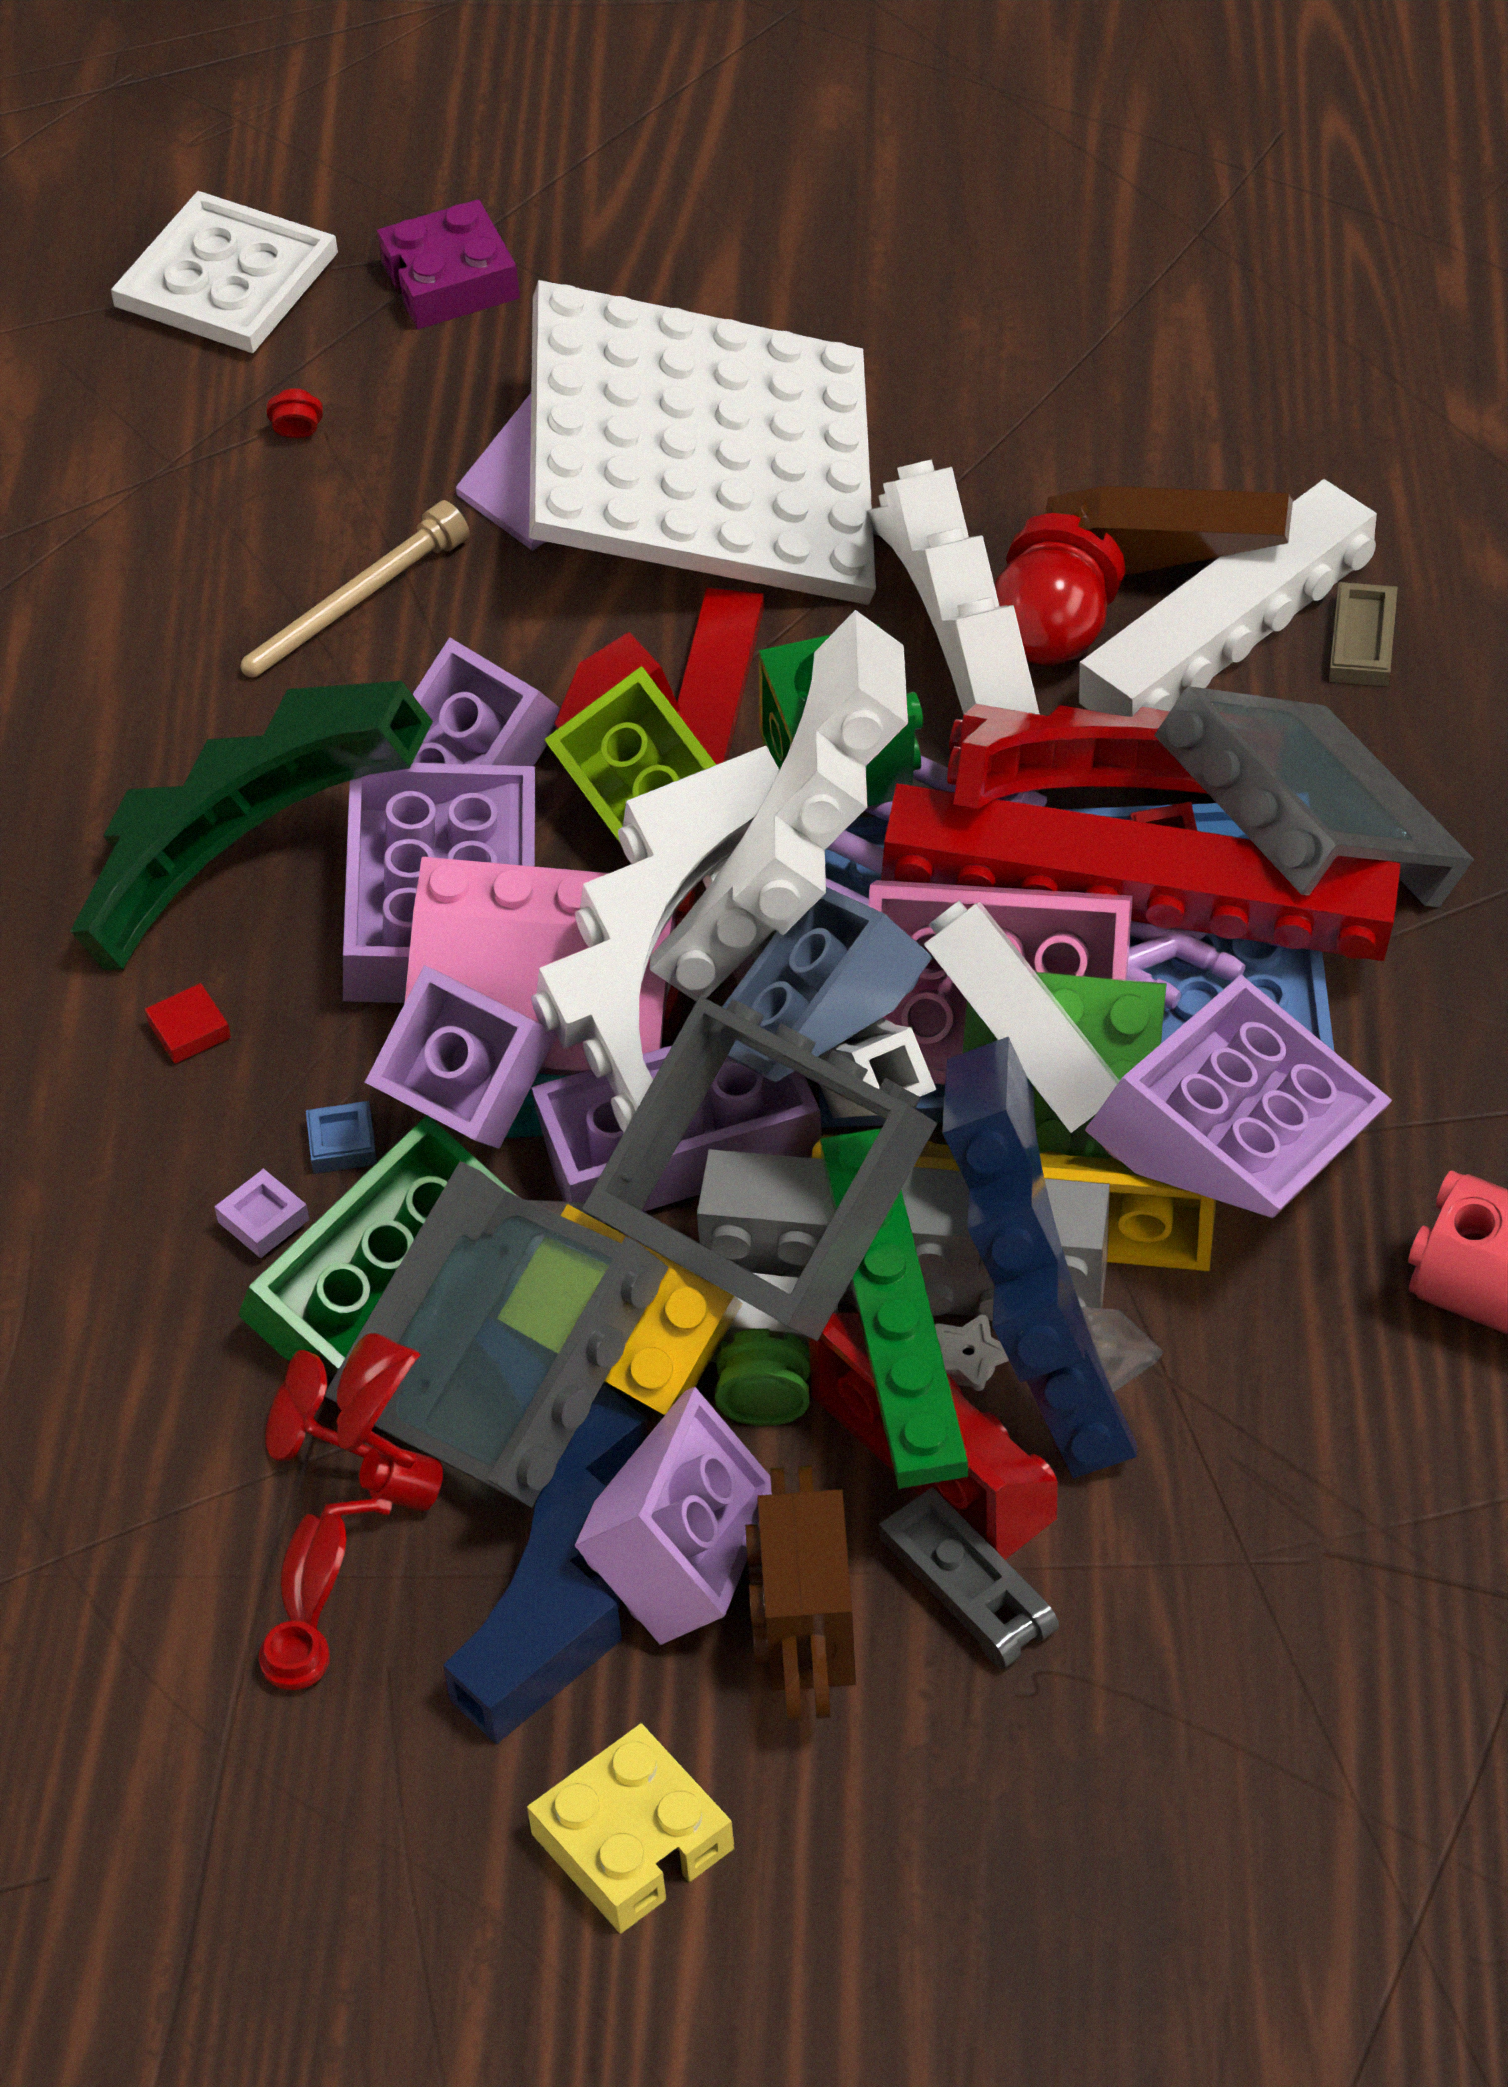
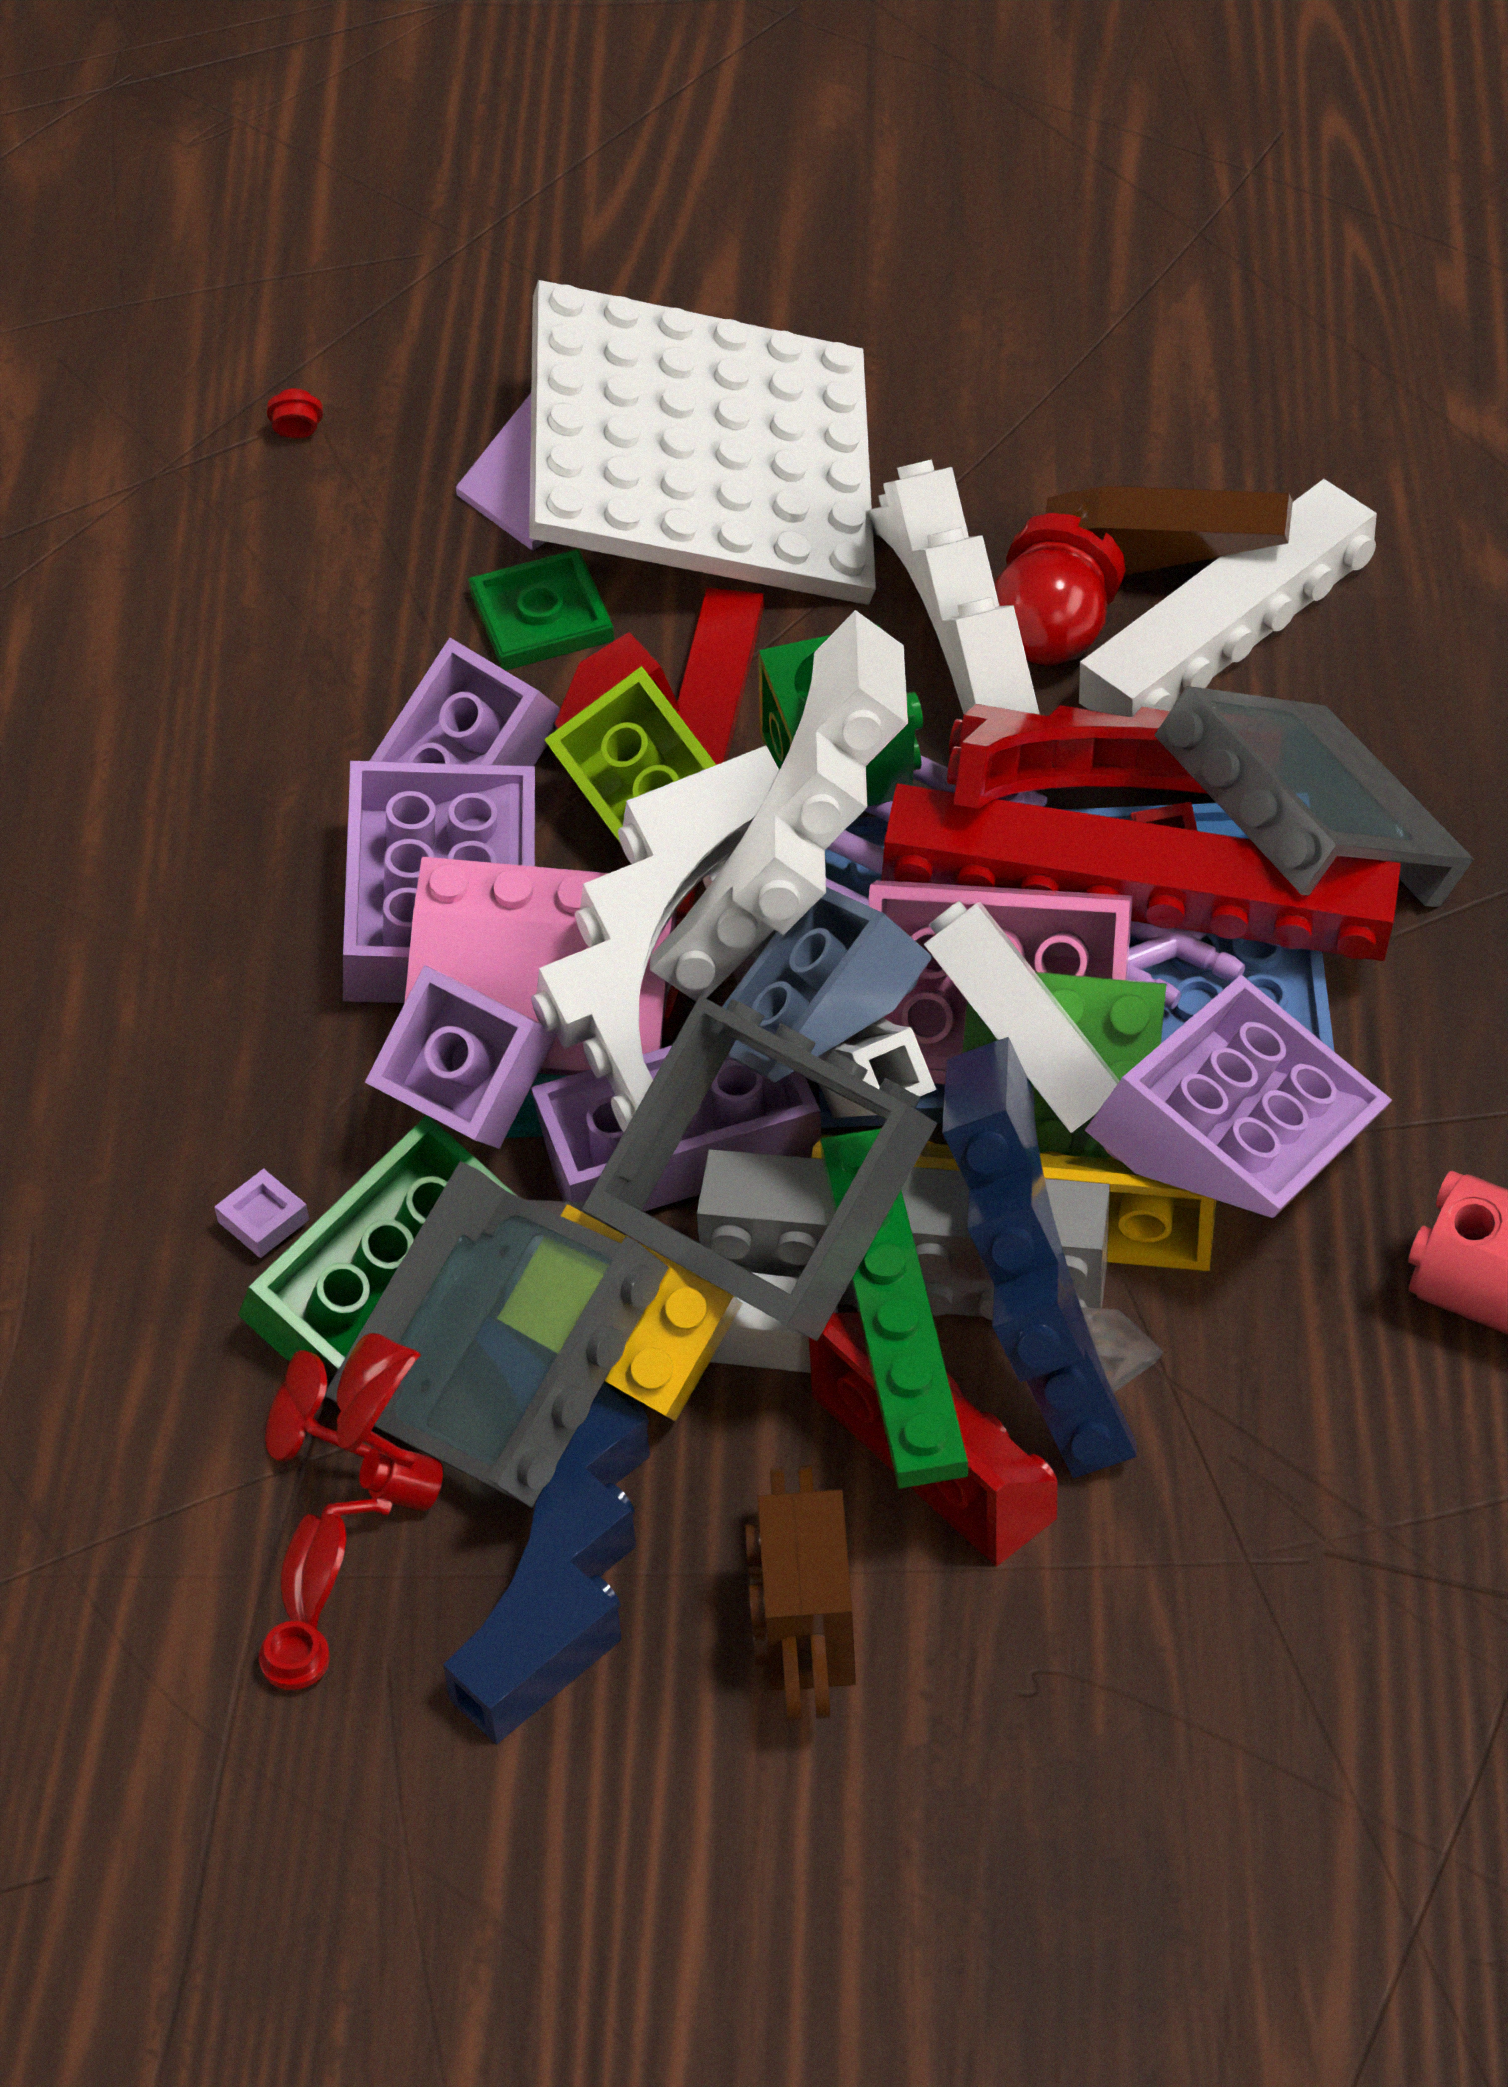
(187, 1023): red tile -> none
(224, 271): white plate -> none
(237, 783): dark green arch -> none
(341, 1137): medium blue tile -> none
(440, 529): tan piece -> none
(451, 263): magenta piece -> none
(541, 609): none -> green tile
(624, 1817): light yellow piece -> none
(675, 1521): lavender slope -> none
(763, 1378): bright green wheel -> none
(967, 1576): dark grey plate -> none
(975, 1368): white plate -> none
(1363, 634): dark tan tile -> none

